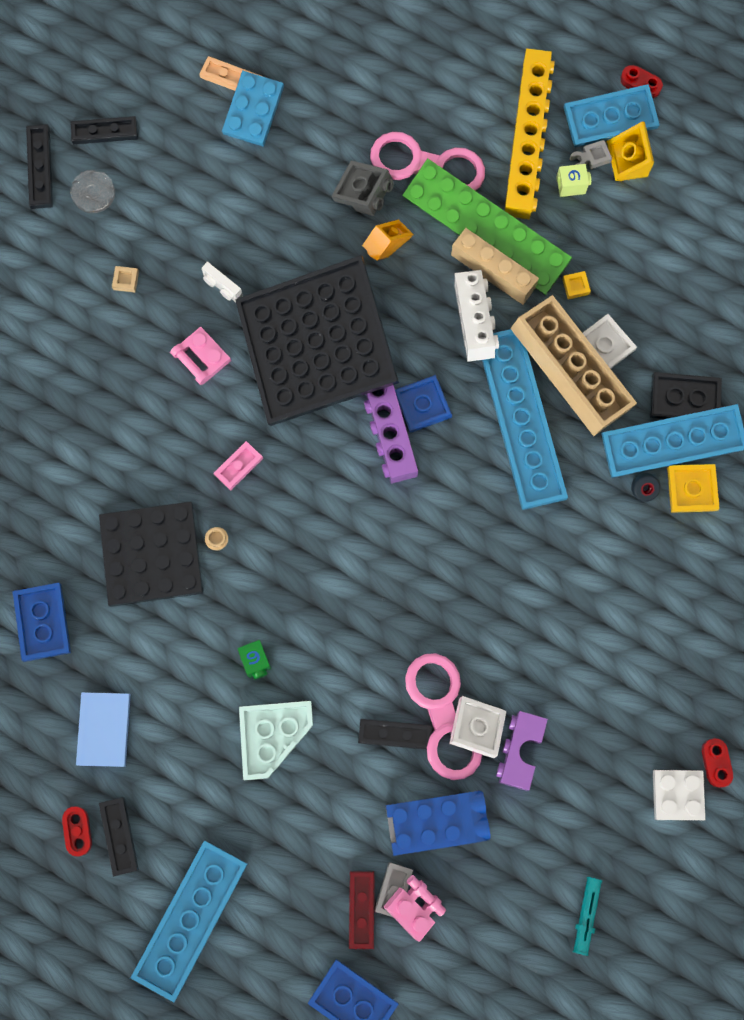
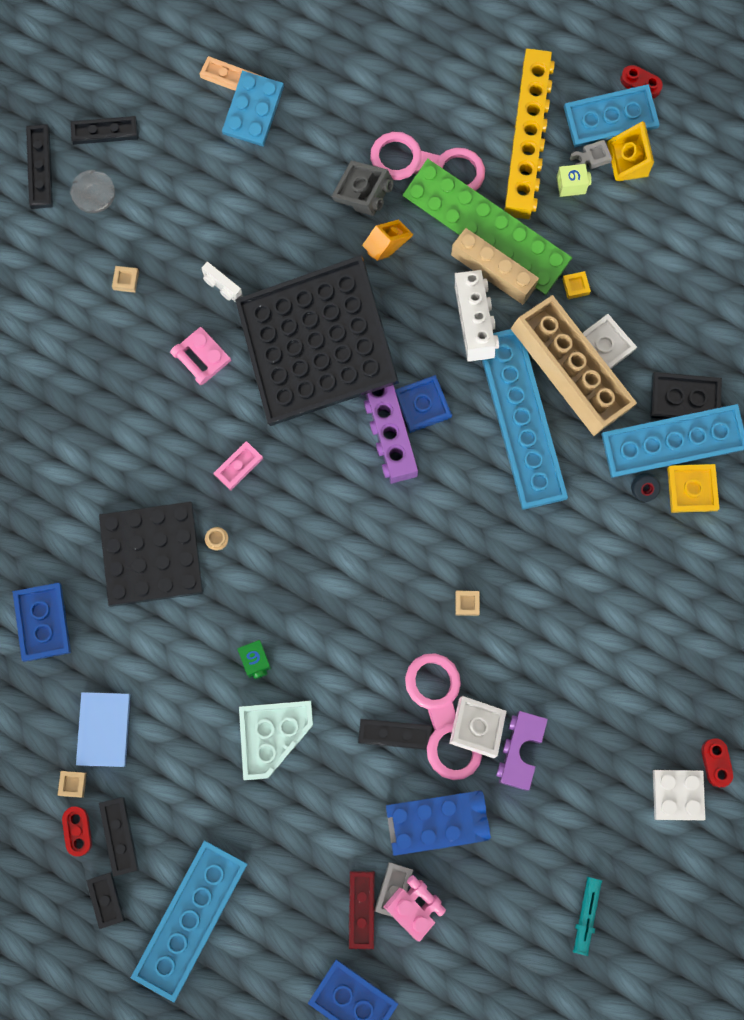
(72, 784): none -> tan plate
(105, 900): none -> black plate
(467, 603): none -> tan plate

